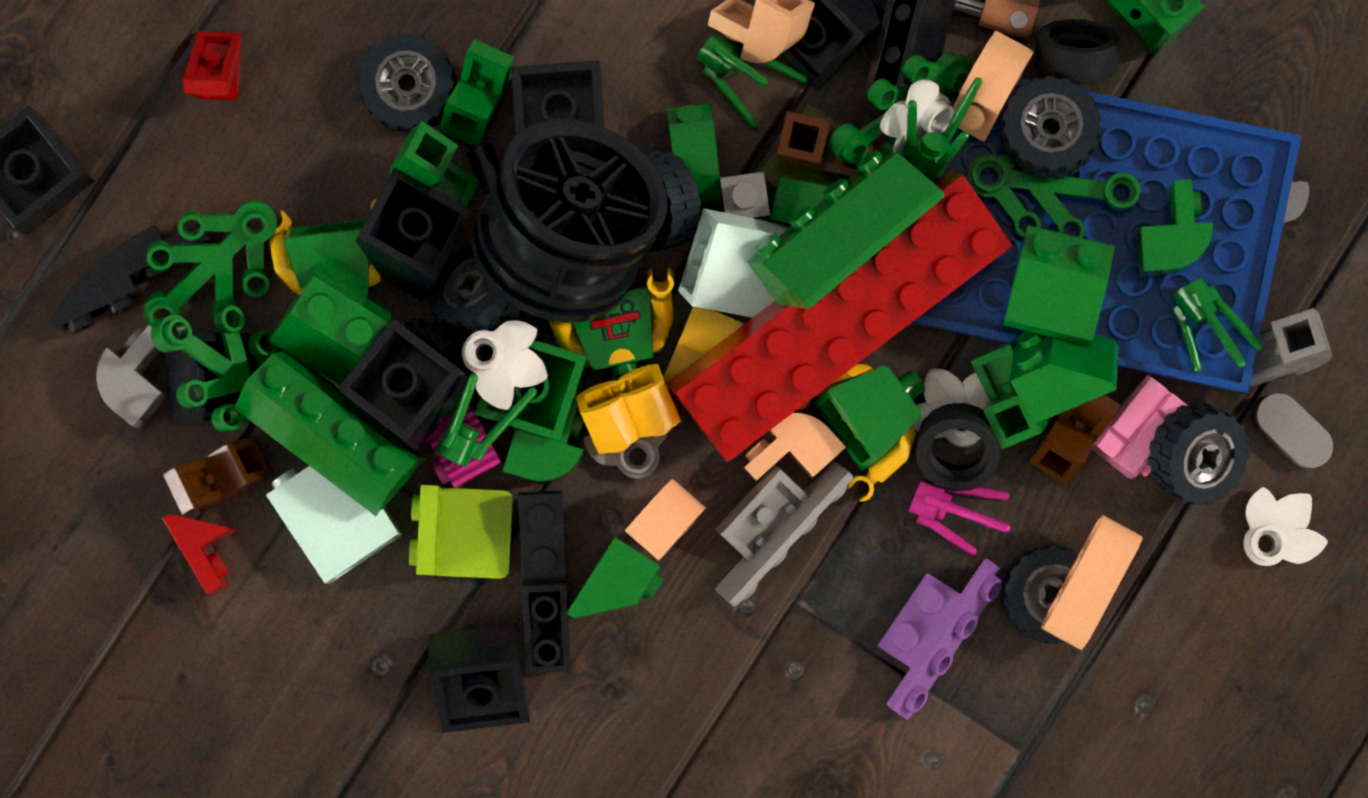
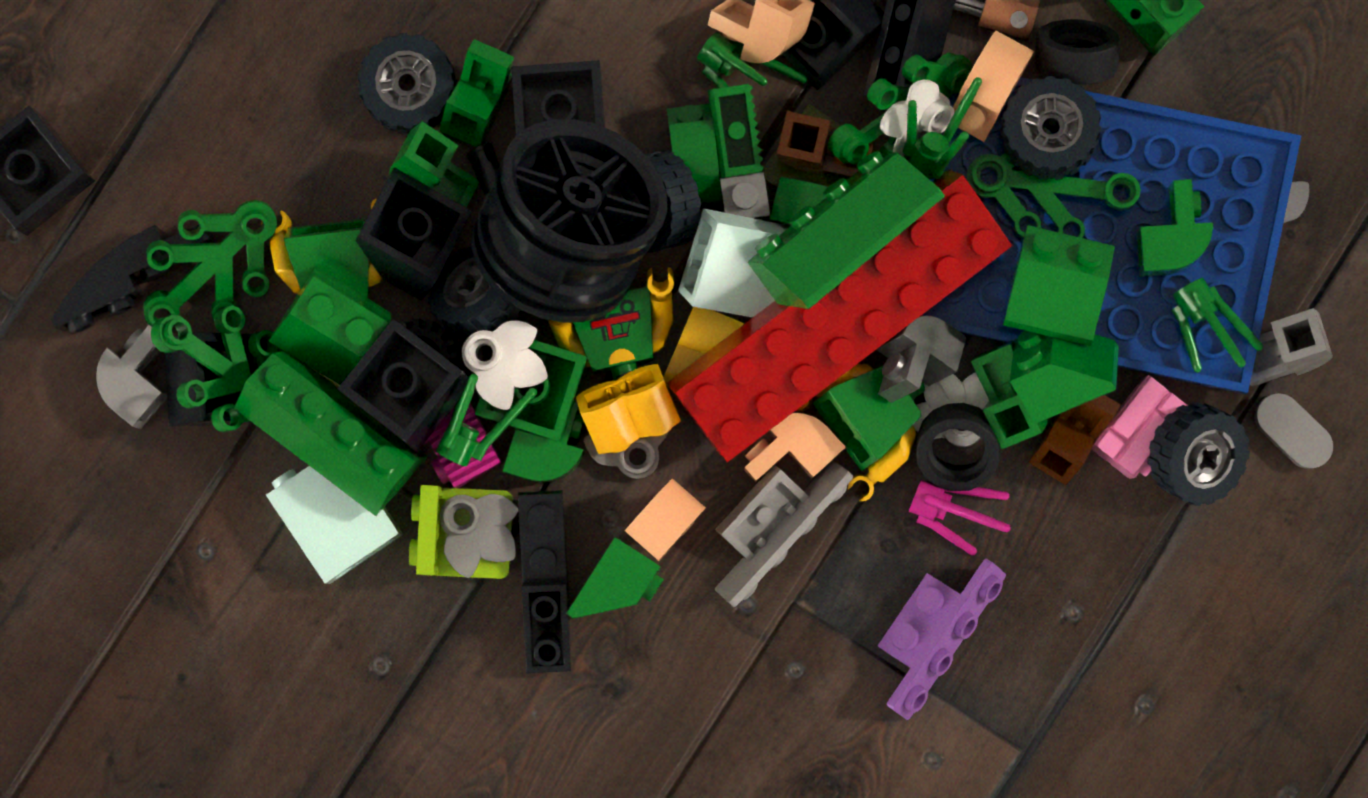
(194, 539): red slope -> none
(214, 66): red slope -> none
(218, 476): reddish brown brick -> none
(478, 677): black slope -> none
(483, 535): none -> light grey plate
(735, 130): none -> green brick
(918, 354): none -> flat silver brick
(1026, 591): black wheel -> none
(1091, 582): light nougat beam -> none
(1285, 525): white plate -> none

